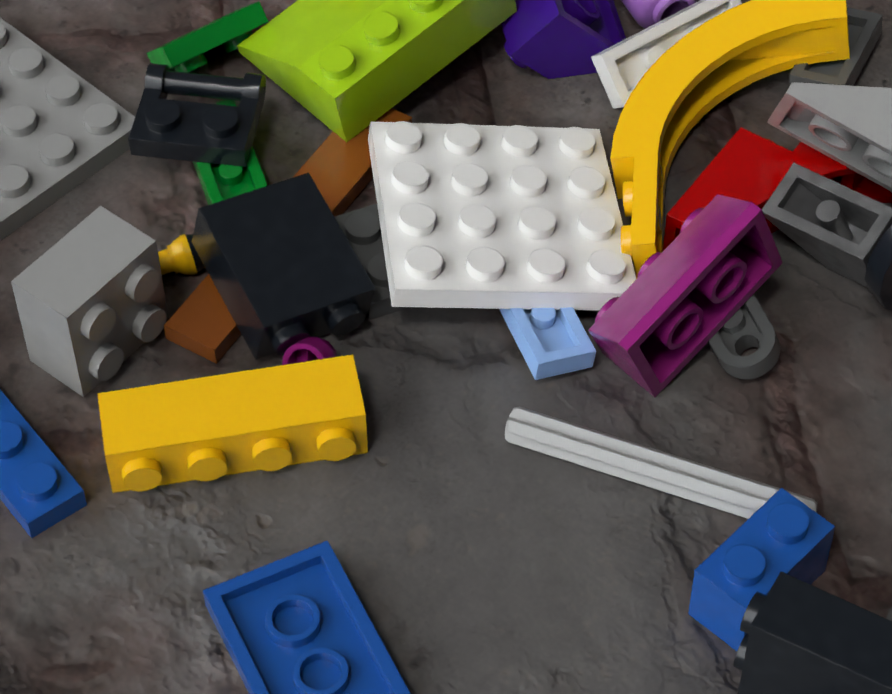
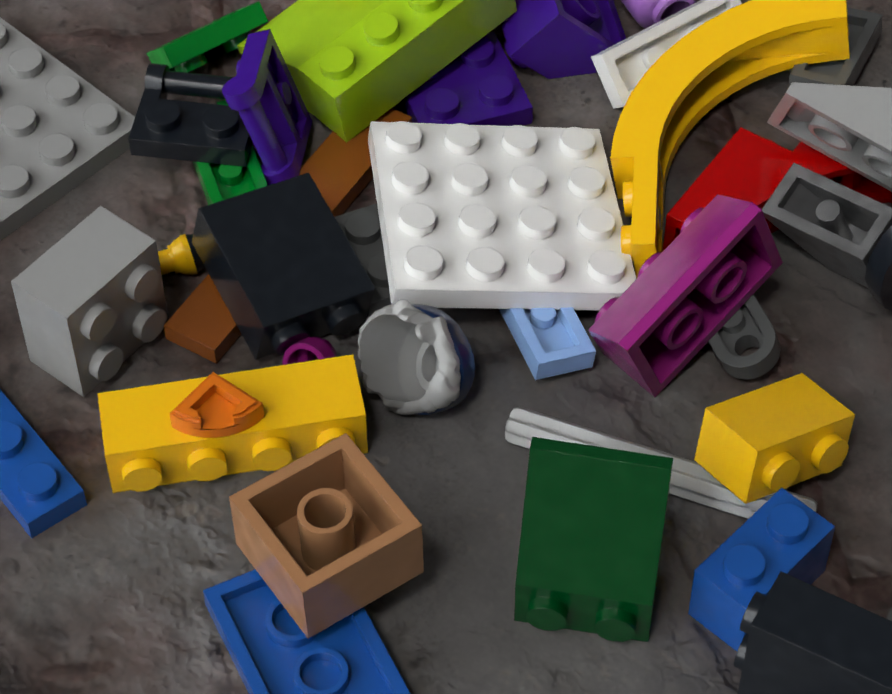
(216, 410): none -> orange tile
(270, 107): none -> dark purple plate
(327, 534): none -> medium nougat brick
(415, 359): none -> light grey hair
(473, 90): none -> dark purple plate
(591, 539): none -> dark green slope
(774, 437): none -> yellow brick

